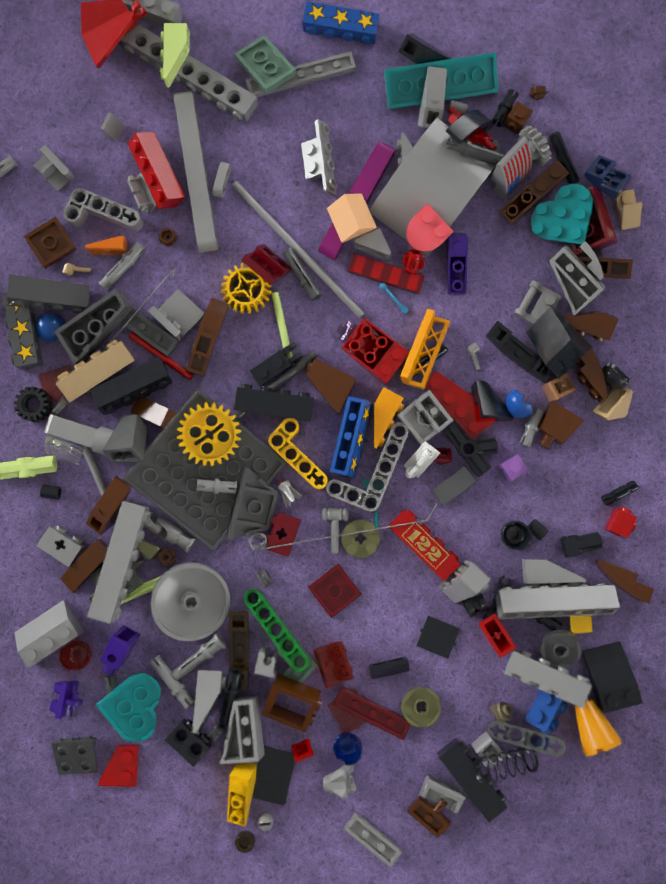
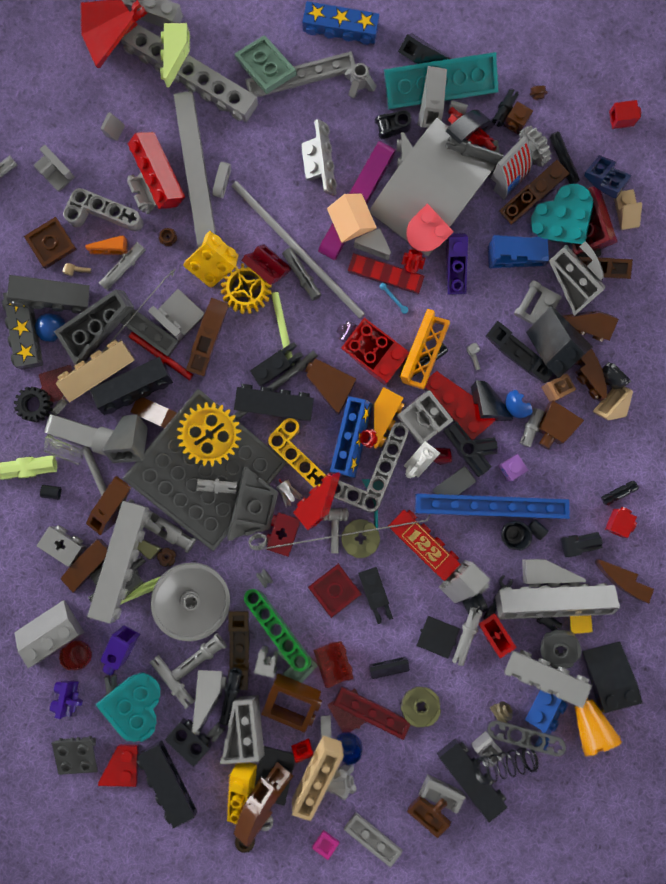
(167, 784): none -> black brick
(212, 260): none -> yellow bracket
(258, 805): none -> reddish brown slope
(317, 778): none -> tan brick
(318, 504): none -> red slope
(325, 845): none -> dark pink tile
(326, 726): none -> light grey beam
(359, 79): none -> light grey rock
(364, 438): none -> red plate
(375, 592): none -> black hinge
(392, 125): none -> black piece
(469, 629): none -> light grey pin
(492, 506): none -> blue plate
(517, 252): none -> blue wedge
(624, 114): none -> red brick

